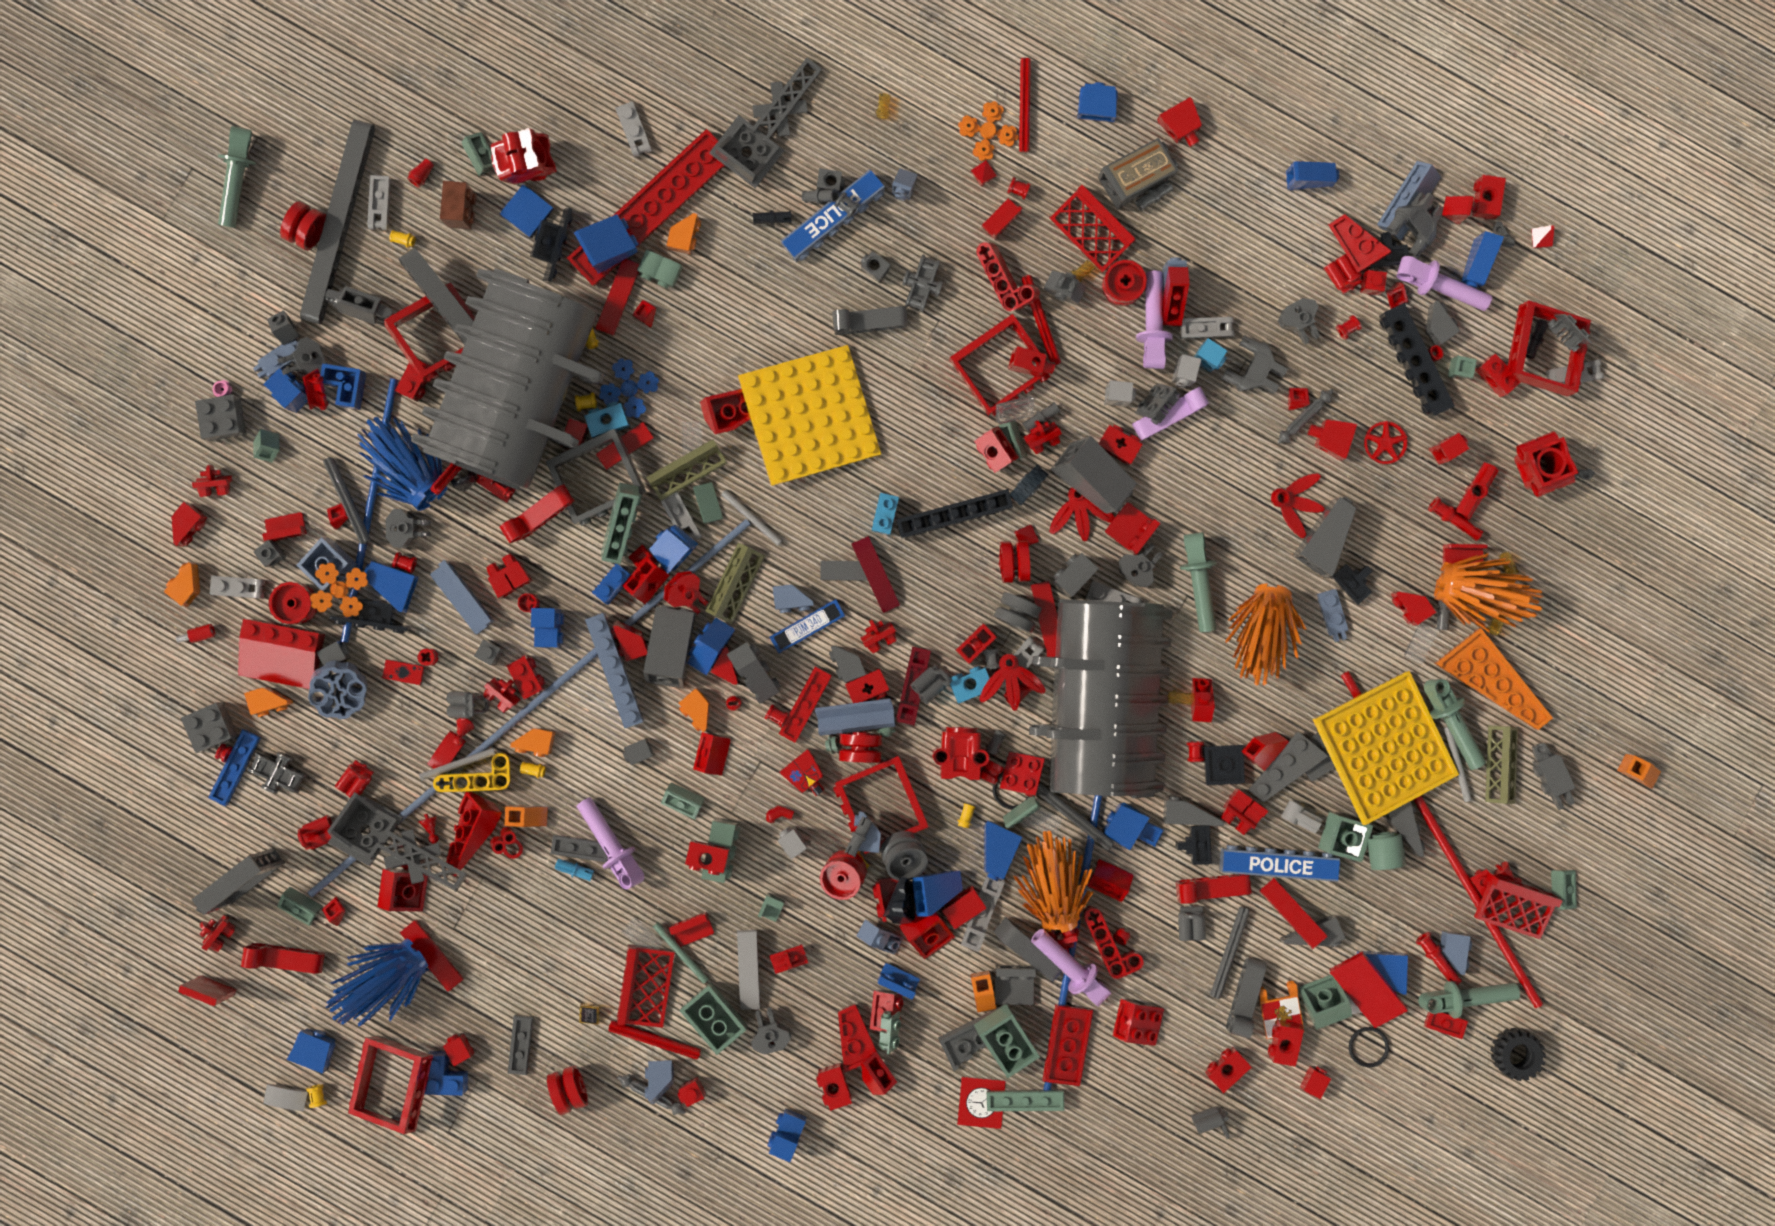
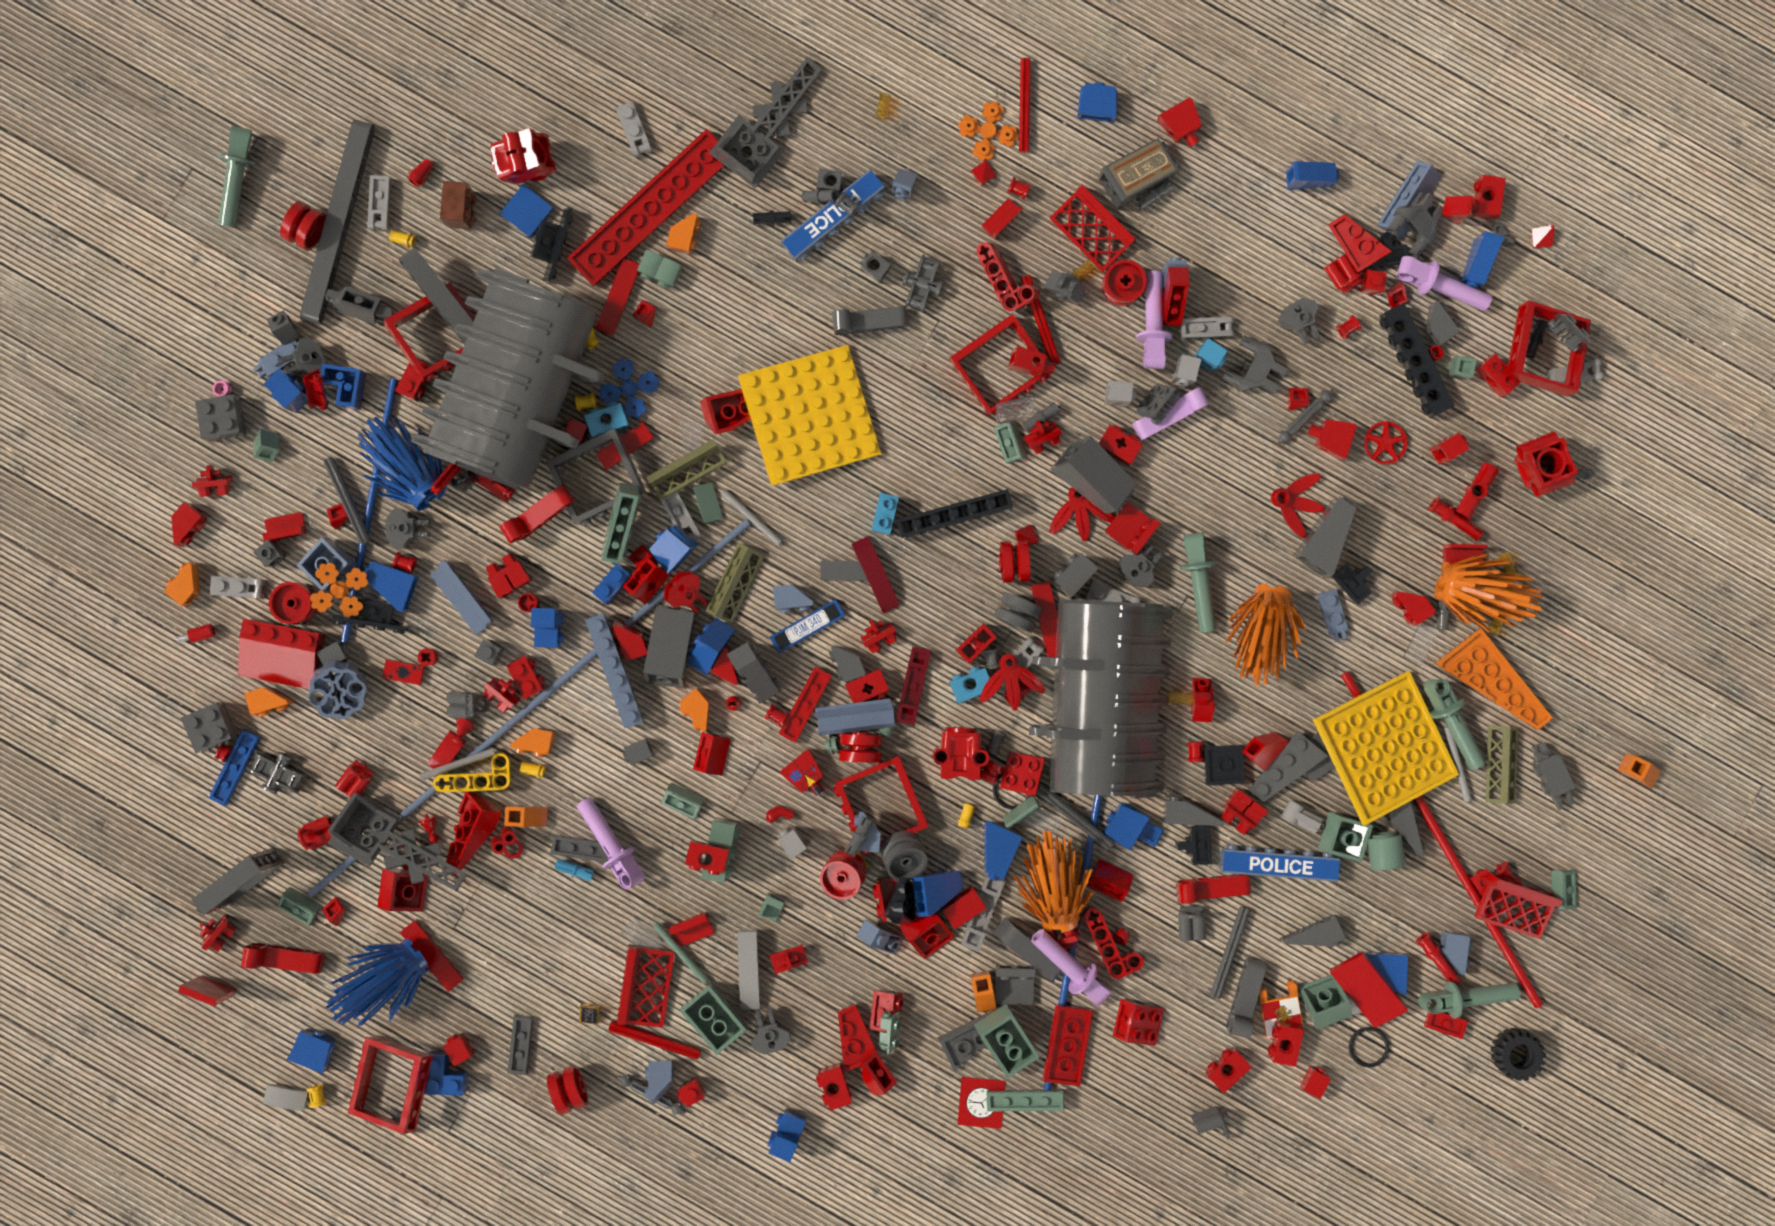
(478, 152): sand green slope -> none
(607, 242): blue slope -> none
(898, 981): blue bracket -> none
(930, 683): dark grey piece -> none
(996, 439): brick -> none
(1028, 485): black wheel -> none
(1293, 913): red tile -> none

